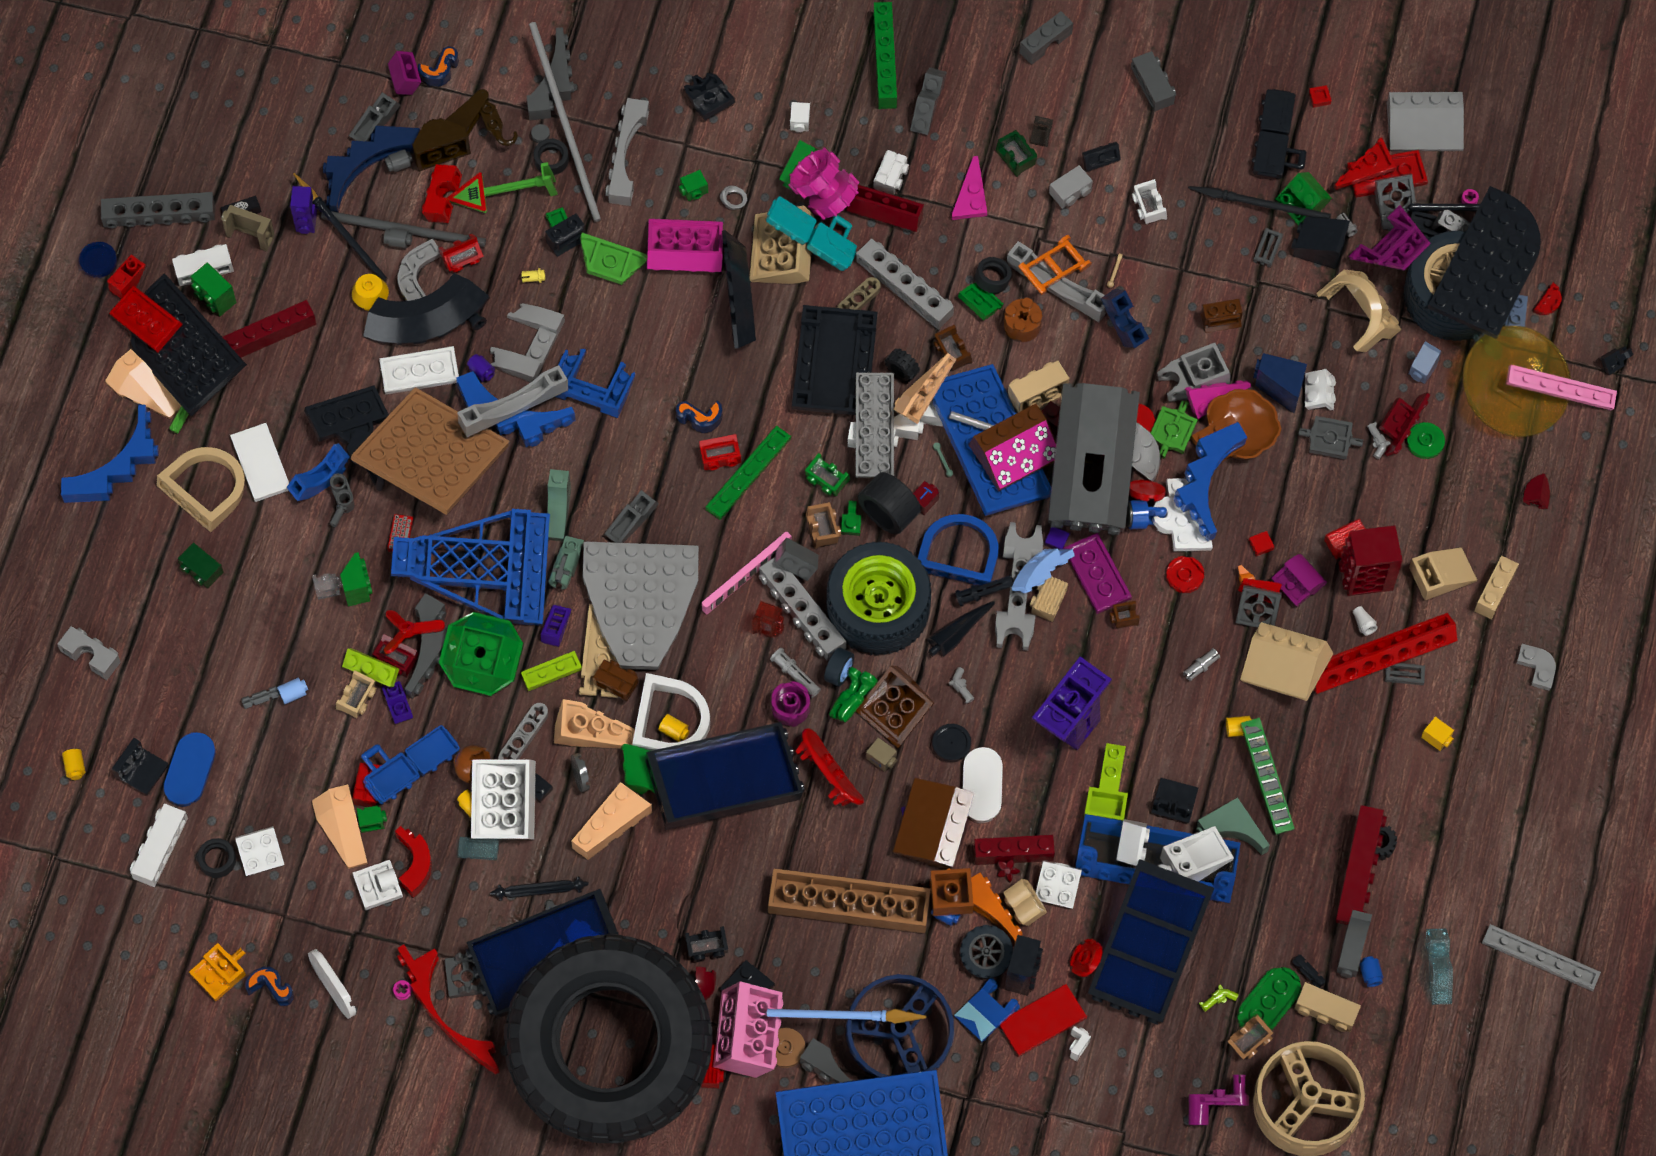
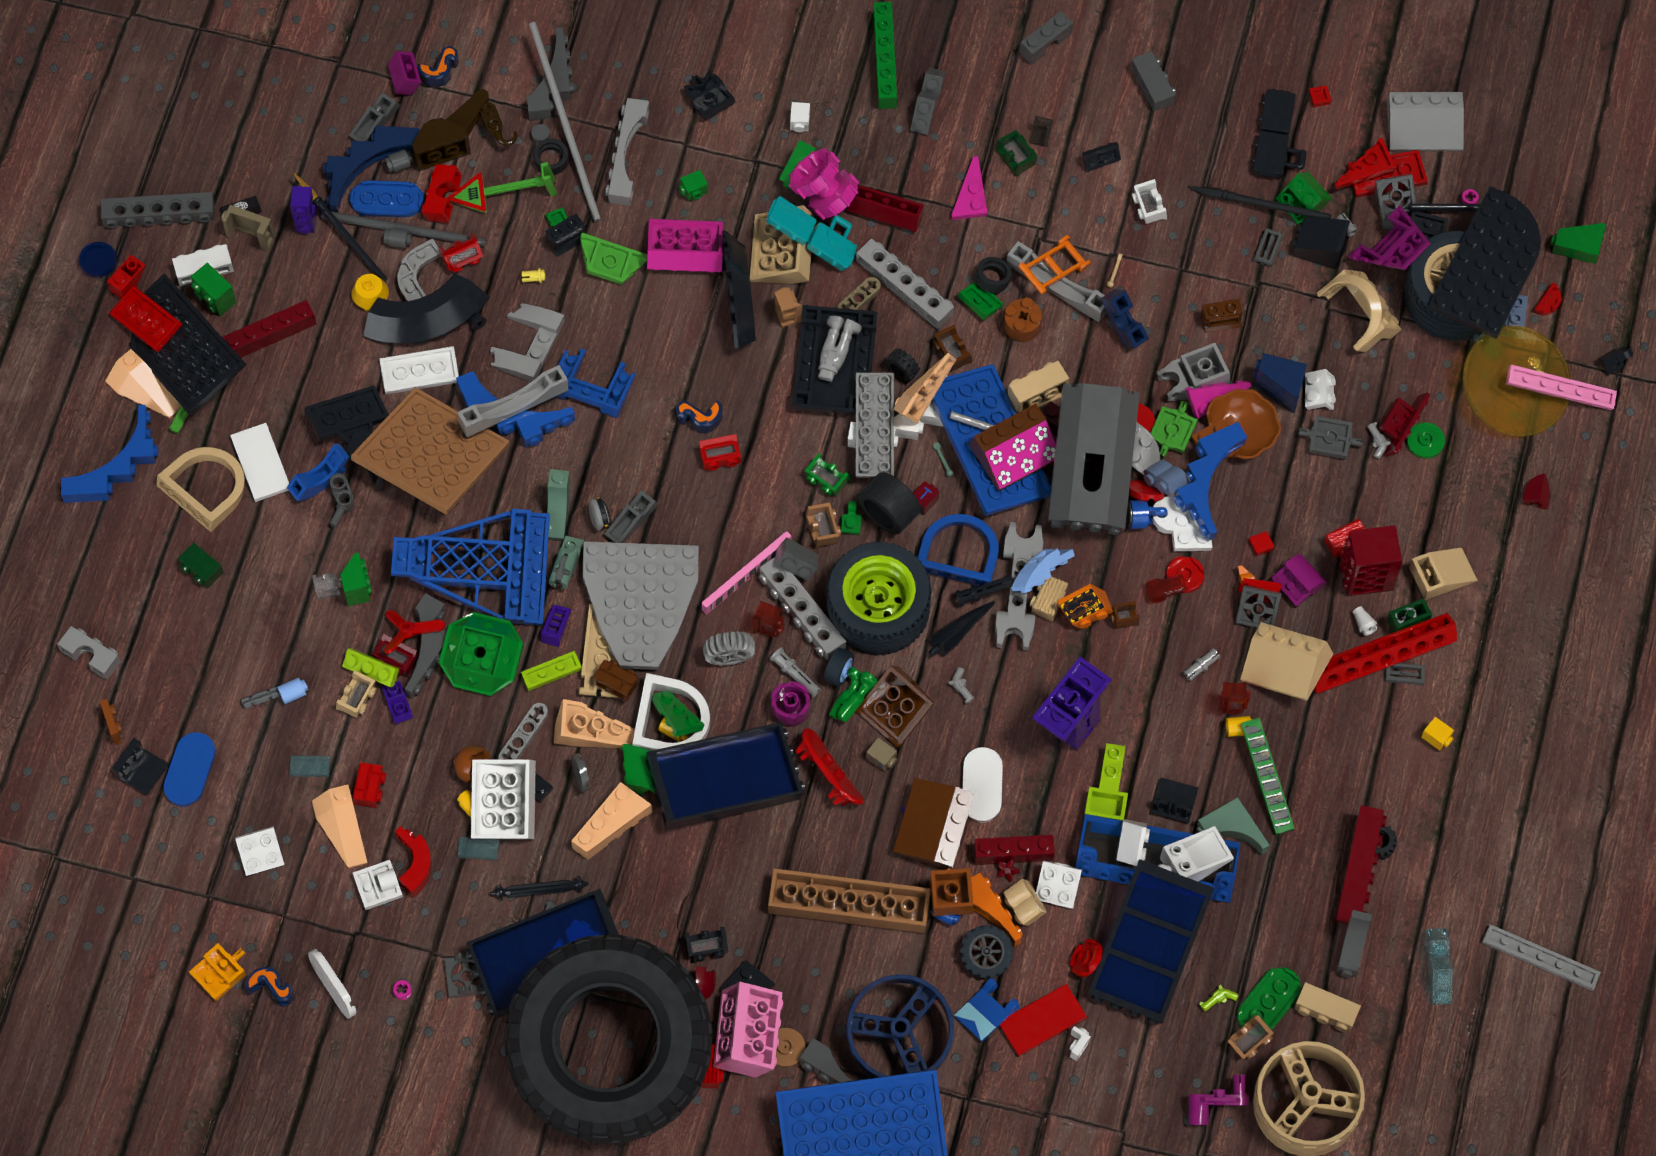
(73, 764): yellow brick -> none
(114, 727): none -> dark orange plate
(159, 845): white brick -> none
(216, 843): black tyre -> none
(310, 766): none -> clear light blue tile
(371, 818): green window -> none
(386, 199): none -> blue tile
(400, 528): tile -> none
(405, 768): blue piece -> none
(421, 972): red slope -> none
(481, 367): dark purple brick -> none
(599, 513): none -> light grey piece
(676, 714): none -> green wing
(729, 648): none -> light grey gear
(733, 189): light grey piece -> none
(748, 472): green tile -> none
(786, 307): none -> medium nougat window
(831, 356): none -> light grey piece
(890, 173): white brick -> none
(894, 1016): light blue piece -> none
(951, 734): black piece -> none
(1024, 965): black brick -> none
(1056, 538): dark purple tile -> none
(1071, 187): light grey brick -> none
(1086, 606): none -> slope
(1098, 573): magenta tile -> none
(1160, 589): none -> clear red piece
(1165, 477): none -> sand blue brick
(1233, 698): none -> clear red window
(1309, 971): black axle -> none
(1371, 971): blue brick -> none
(1408, 615): none -> dark green brick
(1425, 363): sand blue slope -> none
(1450, 221): light grey window -> none
(1496, 587): tan brick -> none
(1542, 662): light grey plate -> none
(1579, 242): none -> green slope

